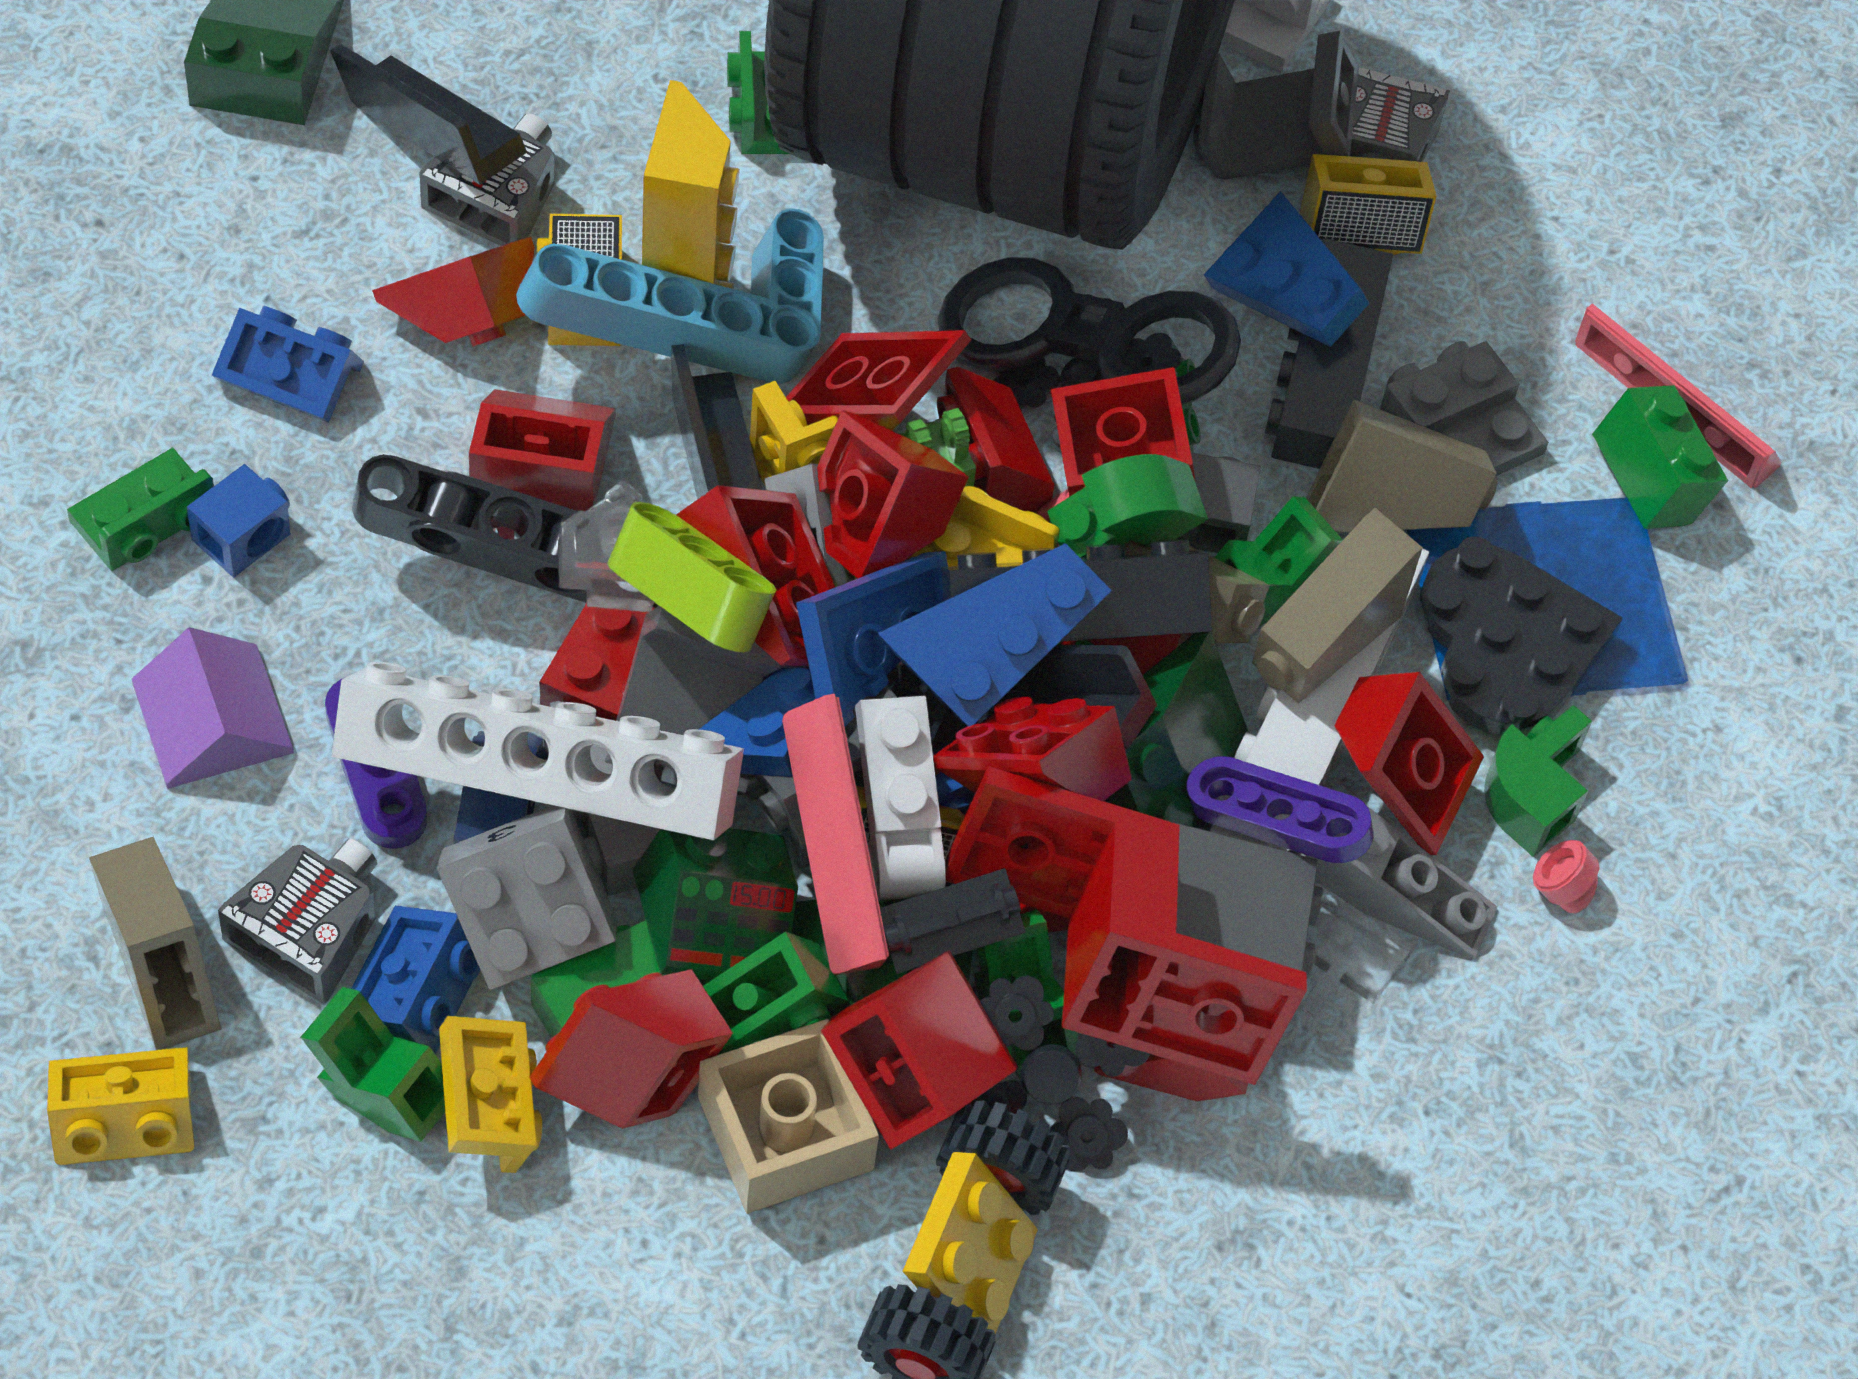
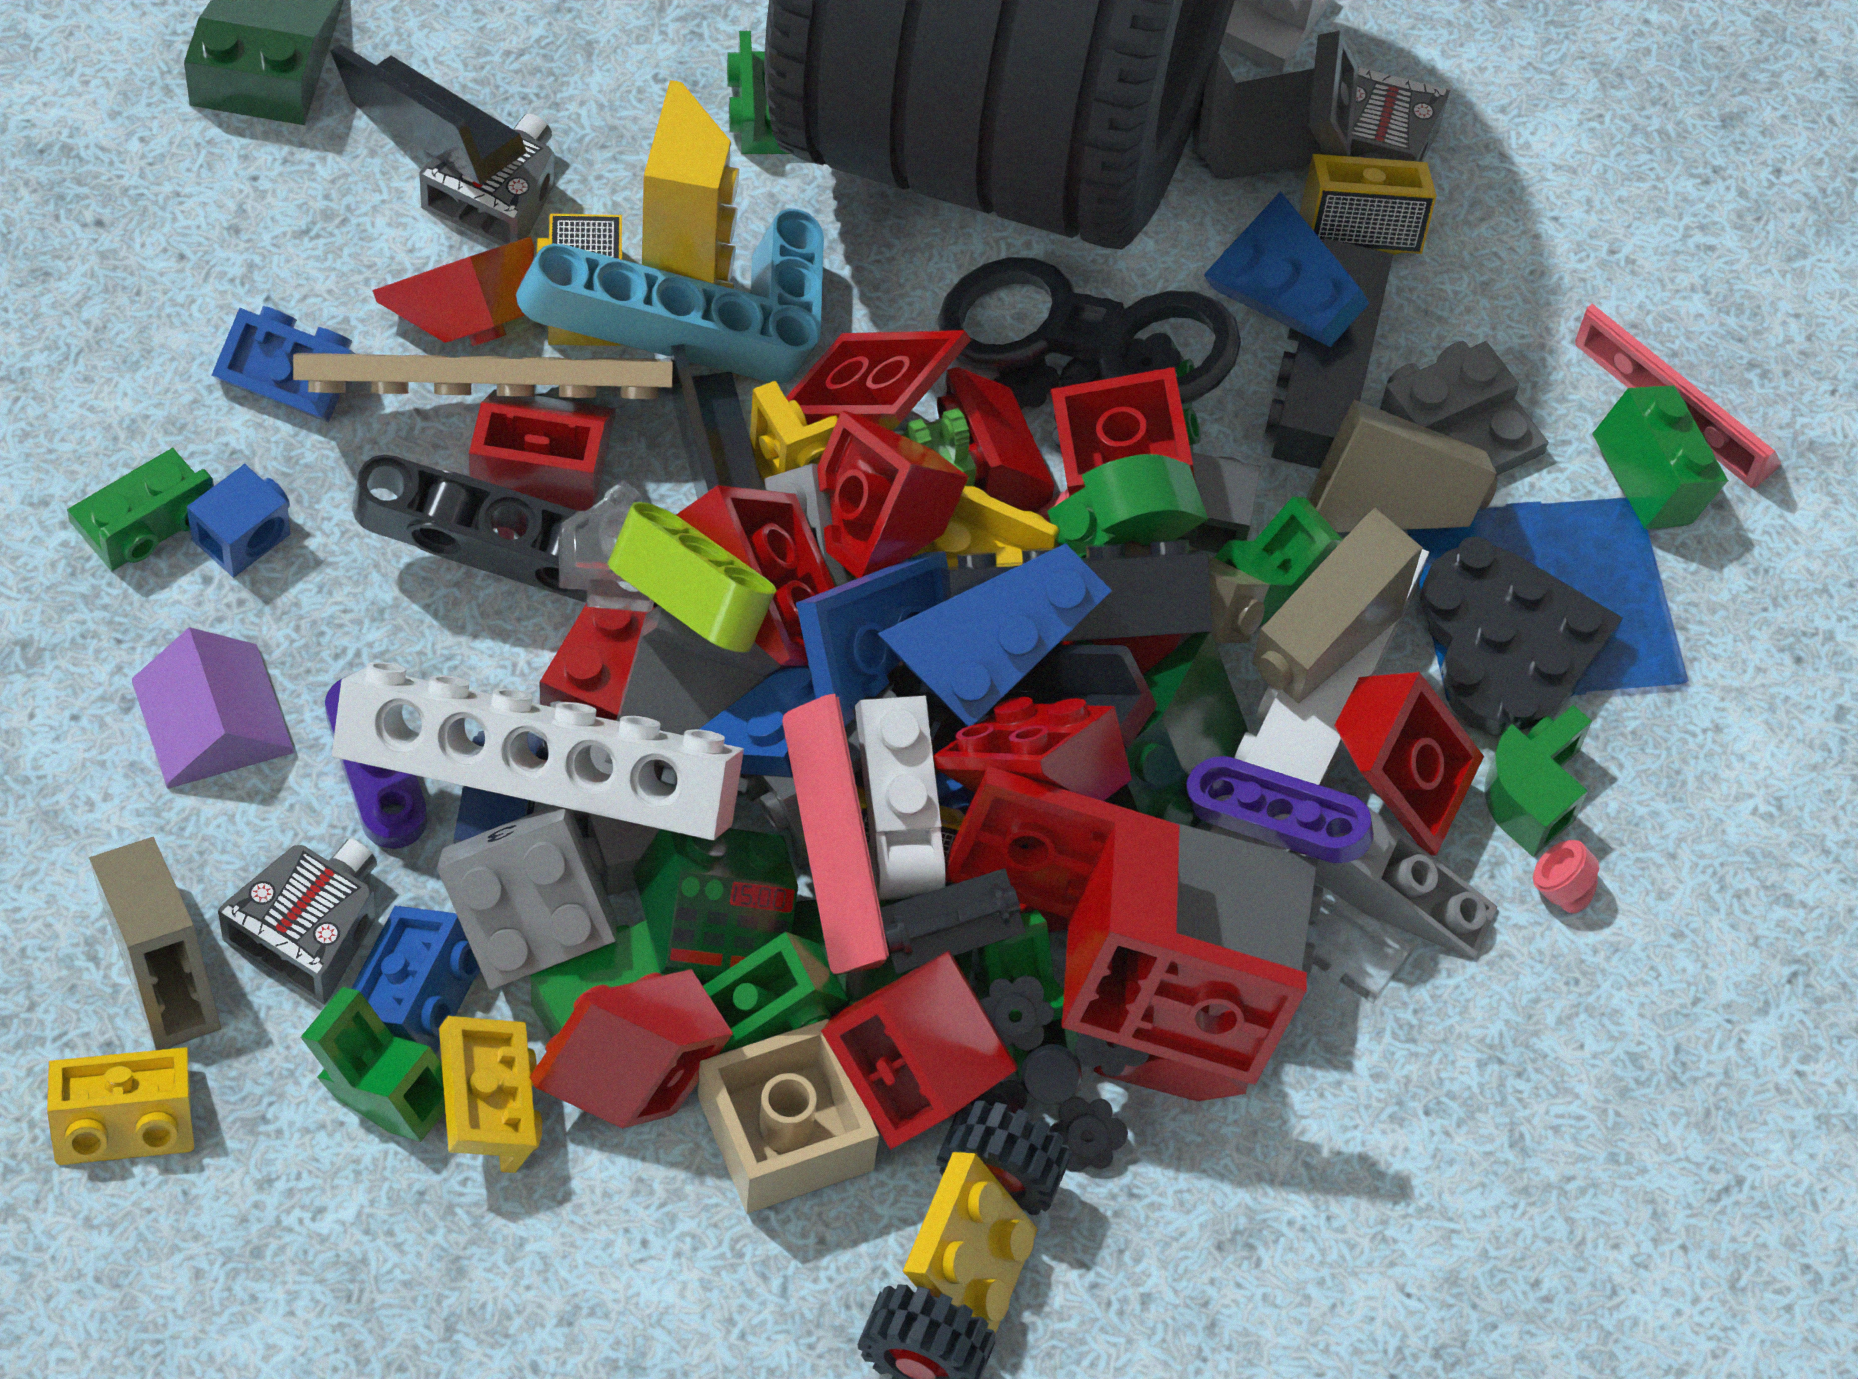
(454, 376): none -> tan wing

